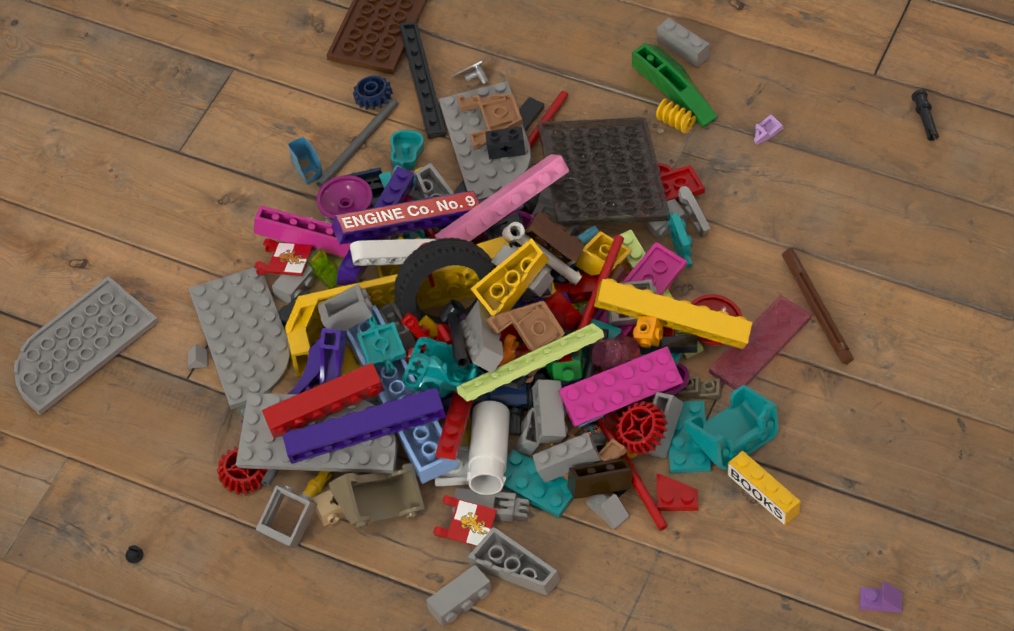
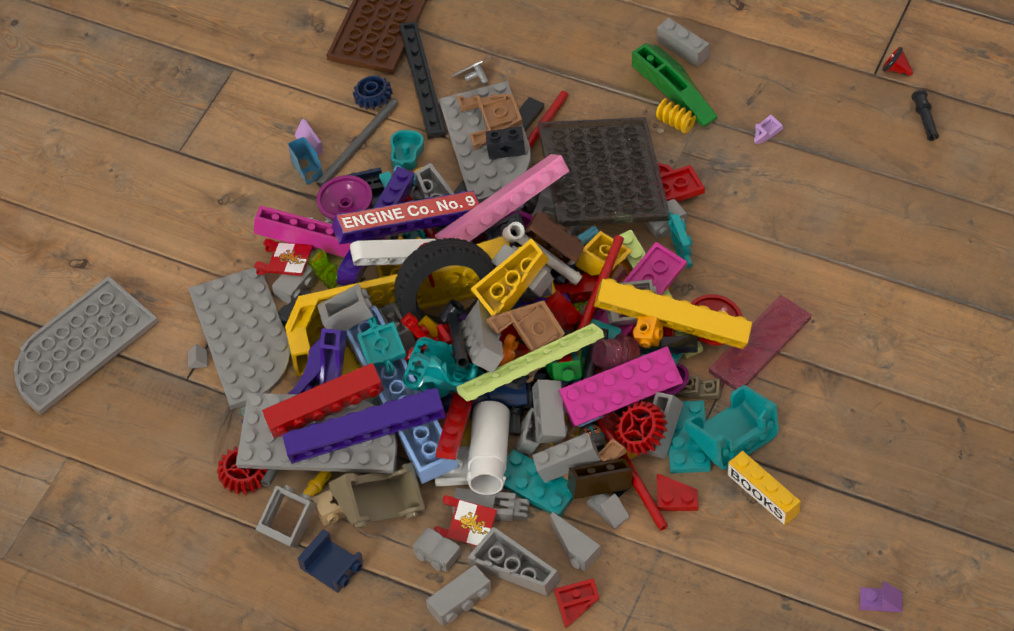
(134, 554): black piece -> none
(306, 131): none -> lavender slope
(329, 562): none -> dark blue panel
(436, 549): none -> light grey brick
(576, 600): none -> red wing
(577, 546): none -> light grey slope
(692, 209): light grey hinge -> none
(817, 306): reddish brown piece -> none
(898, 63): none -> red hat

